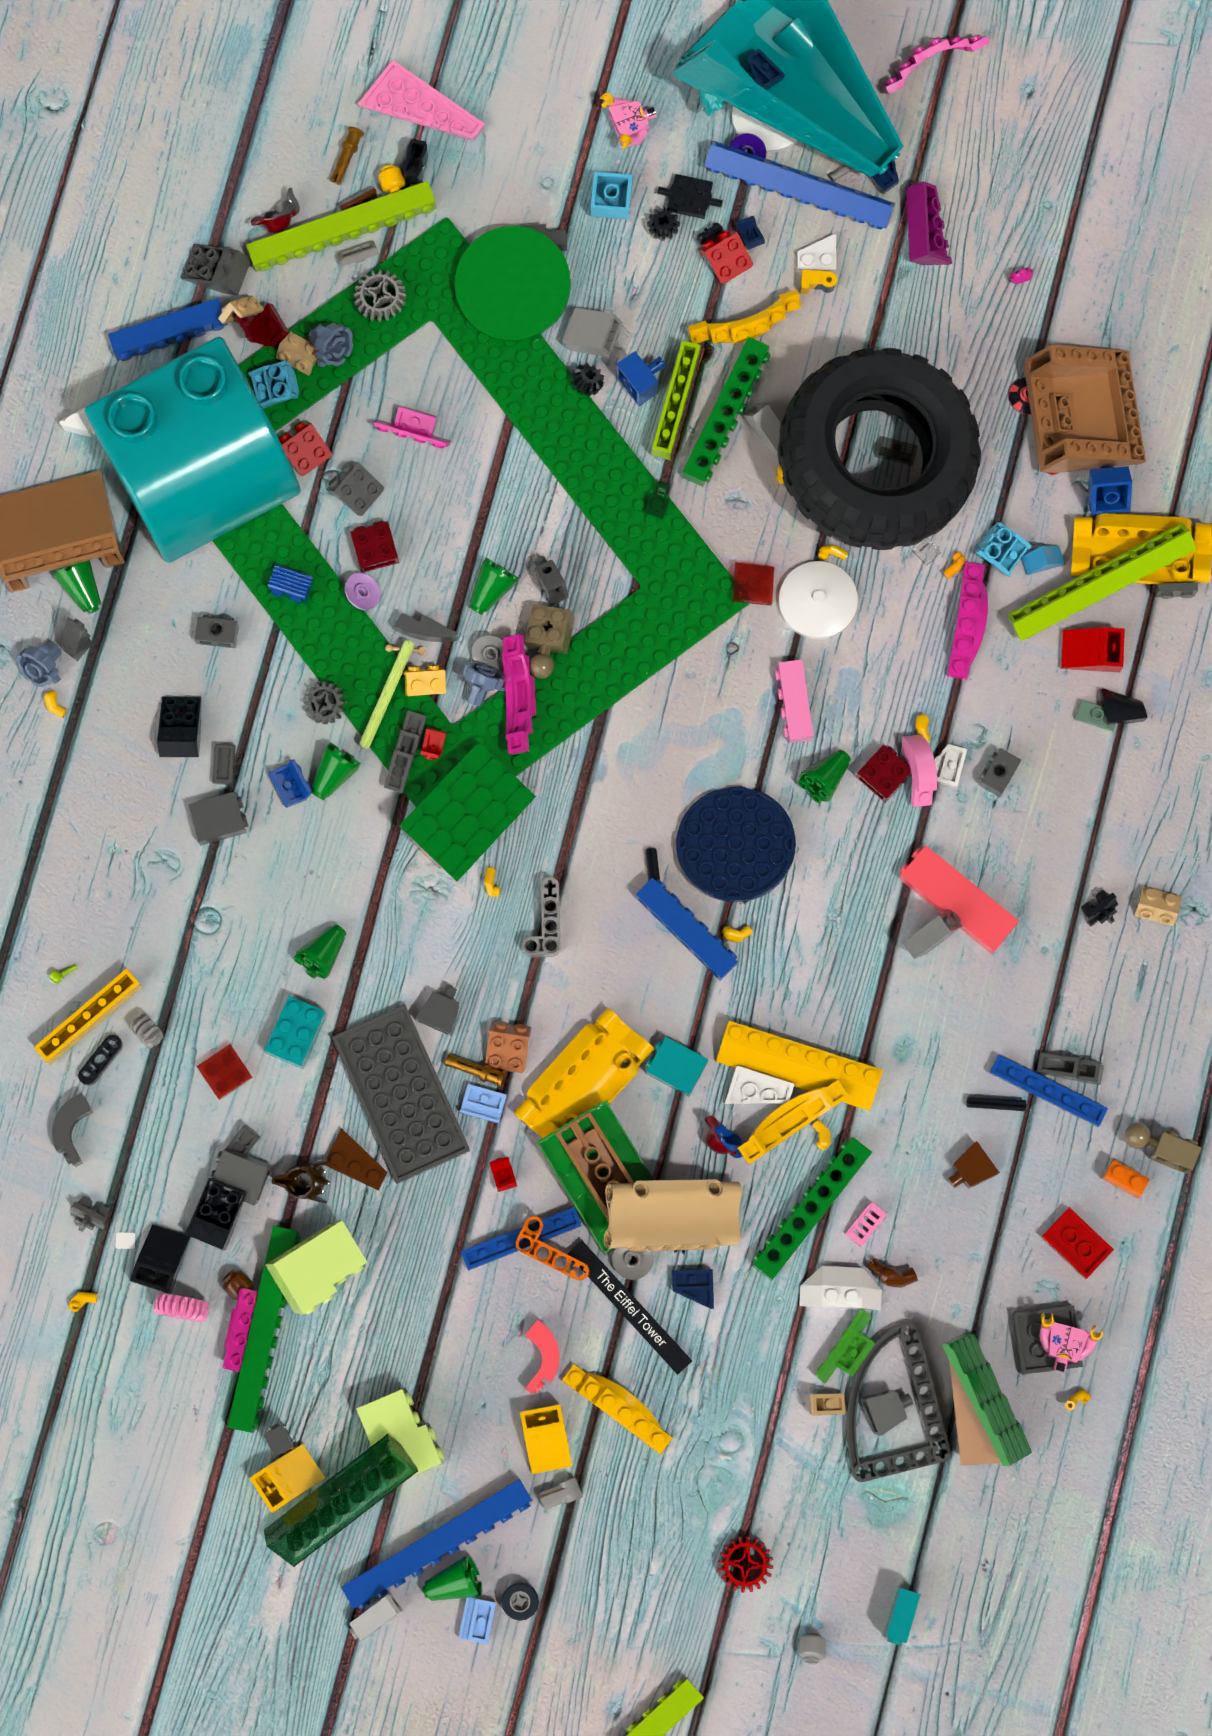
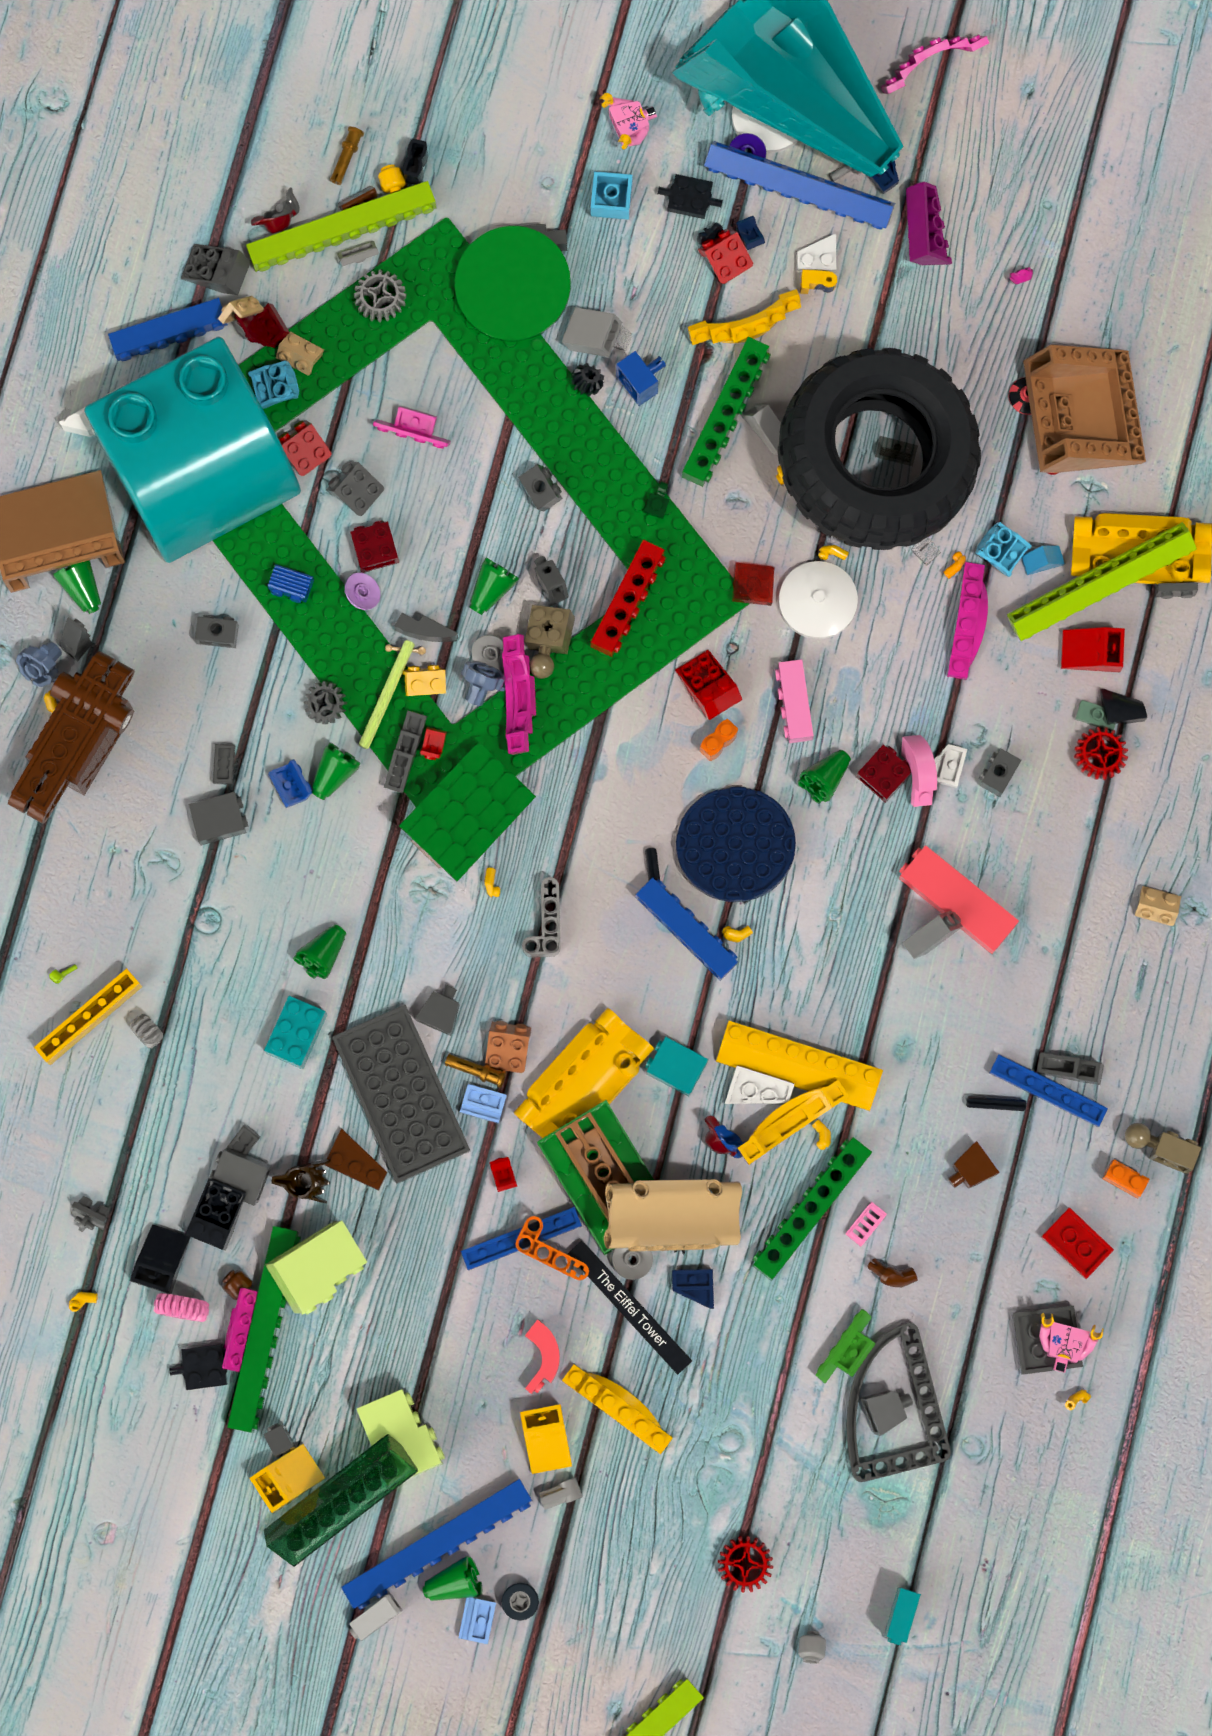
(63, 1125): dark grey arch -> none
(76, 736): none -> reddish brown piece
(105, 1044): black beam -> none
(125, 1240): white sticker -> none
(179, 727): black slope -> none
(202, 1367): none -> black plate
(224, 1072): clear red plate -> none
(328, 343): sand blue piece -> none
(411, 99): bright pink wing -> none
(531, 481): none -> dark grey brick
(646, 553): none -> red brick
(666, 229): black gear -> none
(676, 400): lime brick -> none
(709, 684): none -> red slope
(715, 742): none -> orange brick
(763, 70): dark blue wing -> none
(827, 1404): tan slope -> none
(841, 1289): white wedge -> none
(921, 726): yellow arm -> none
(982, 1413): green piece -> none
(1102, 911): black hips -> none
(1109, 490): blue brick -> none
(1109, 752): none -> red gear

